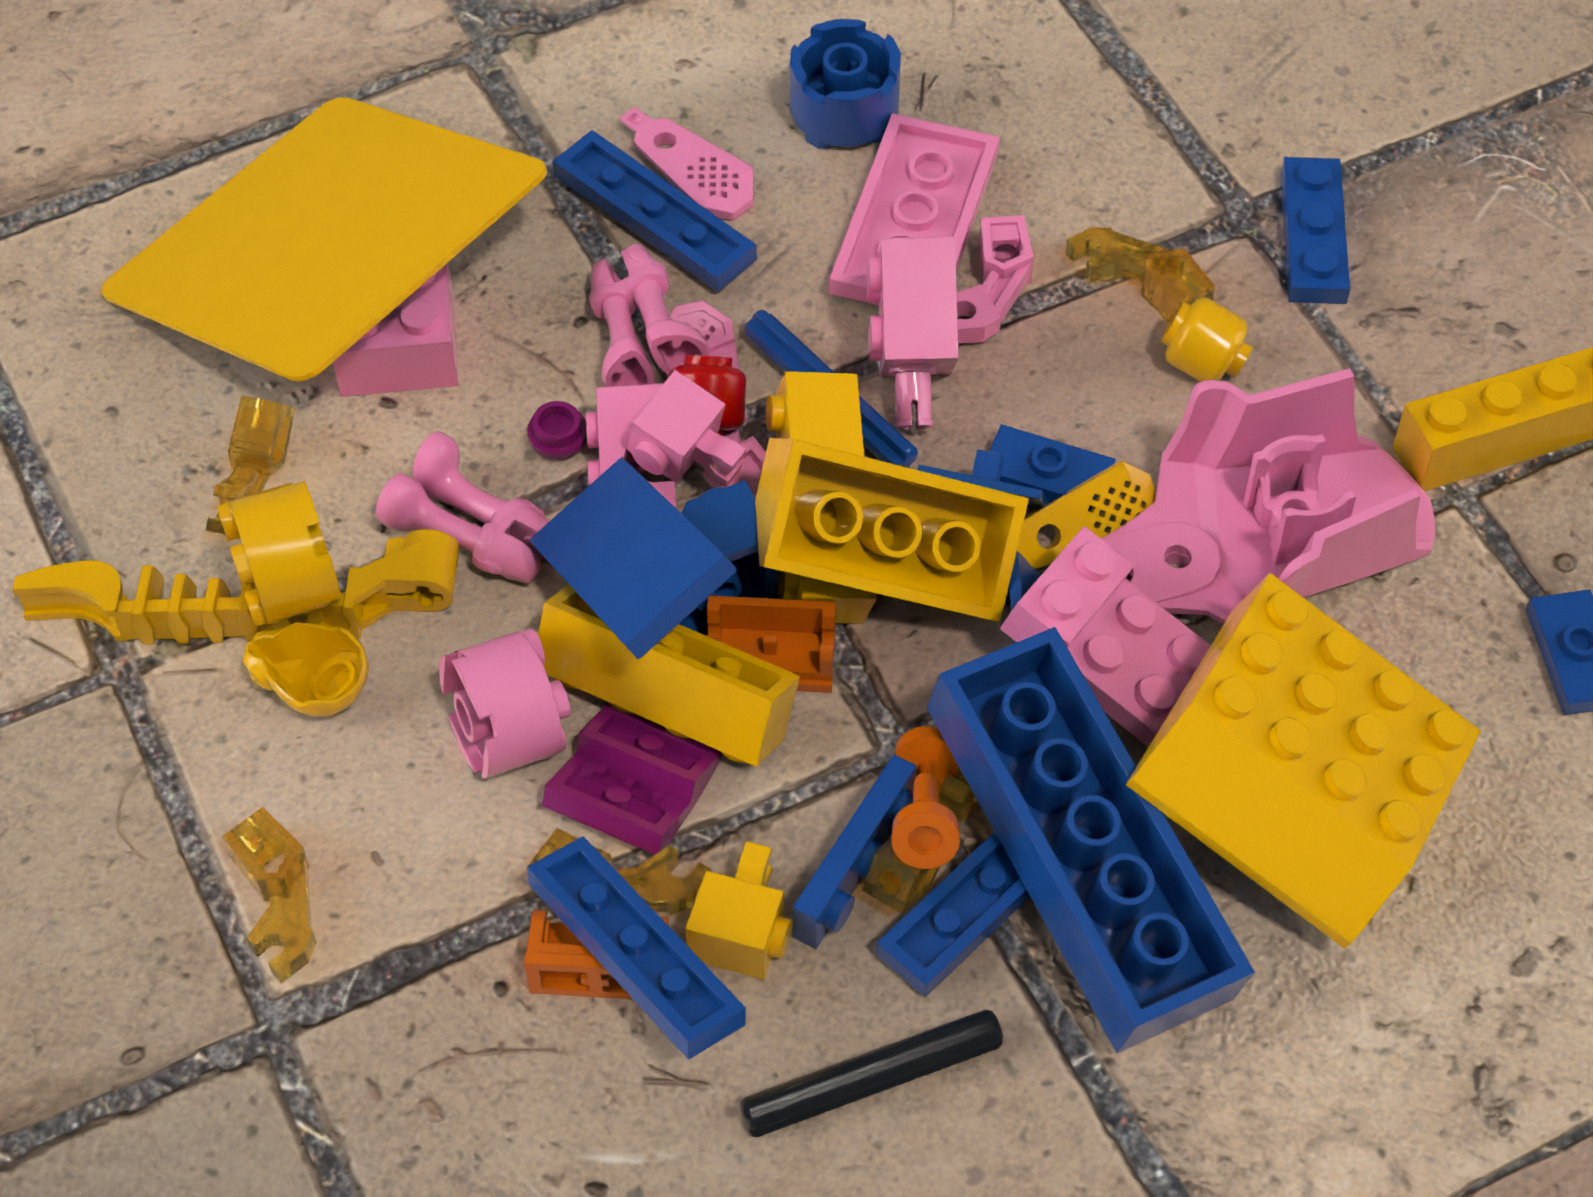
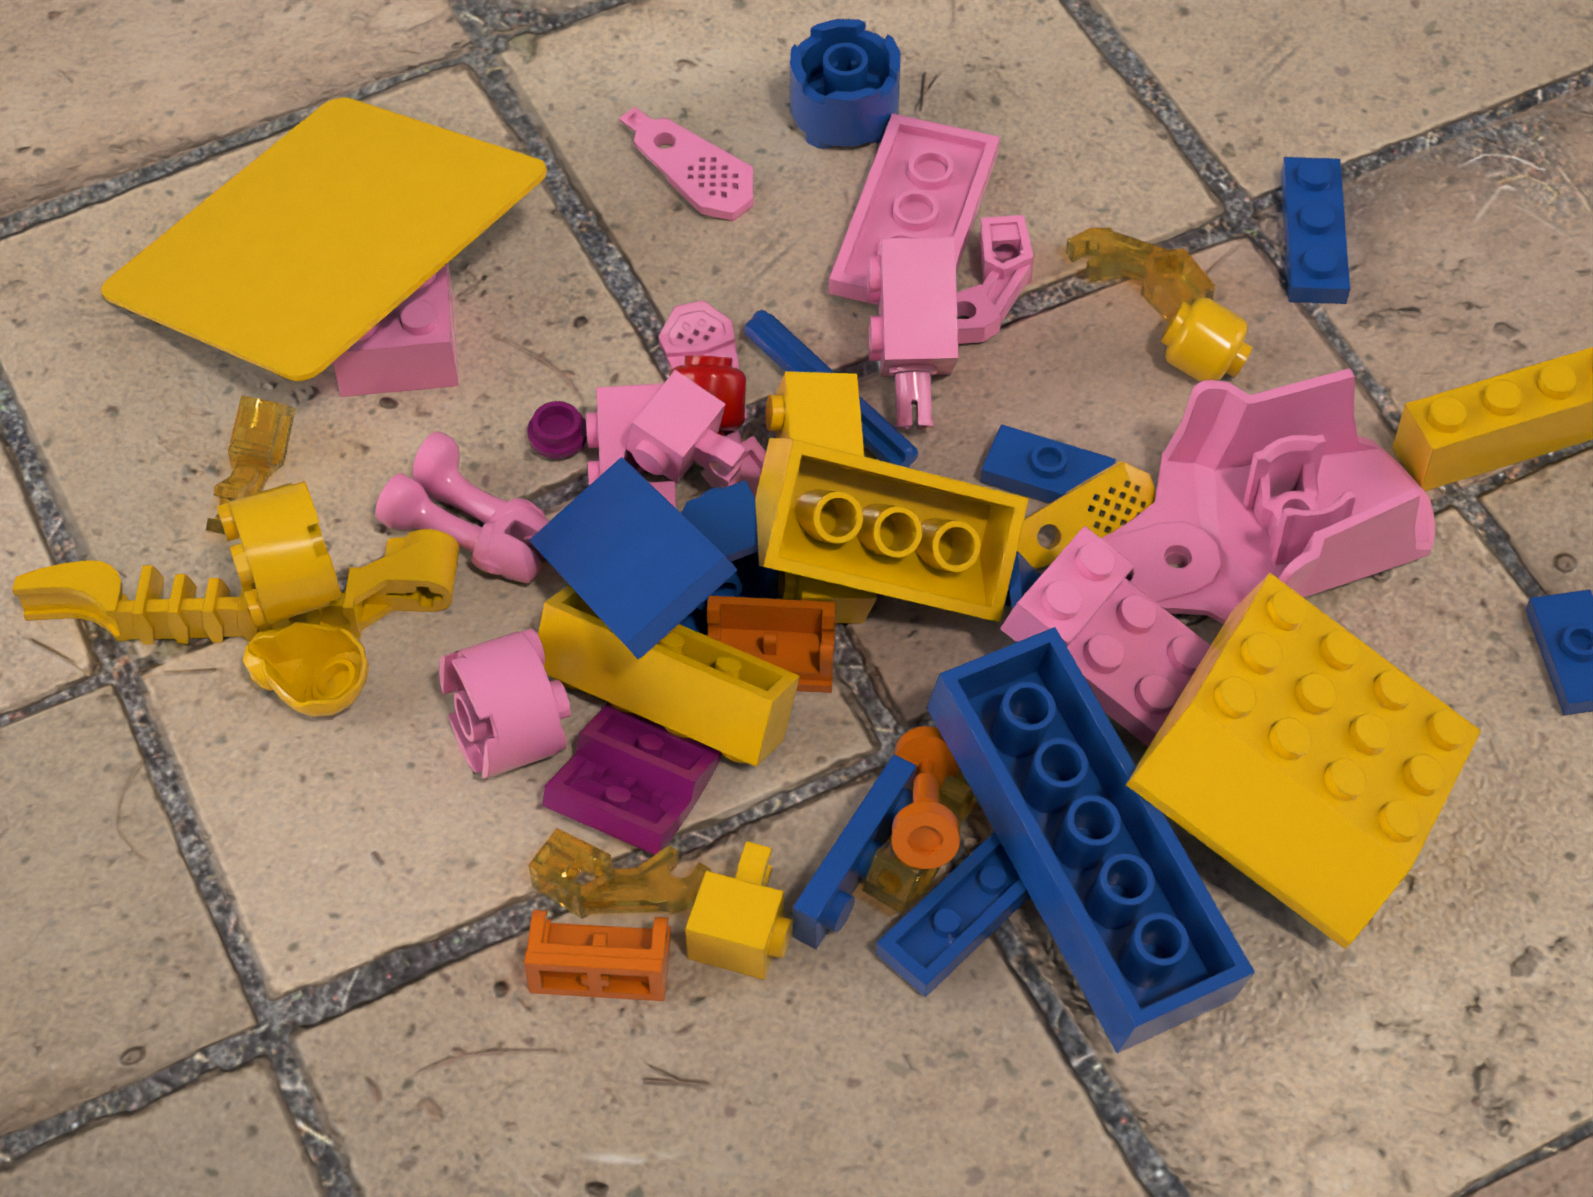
(288, 919): clear yellow piece -> none
(616, 302): bright pink piece -> none
(637, 947): blue plate -> none
(655, 210): blue plate -> none
(871, 1073): black axle -> none
(987, 473): blue piece -> none

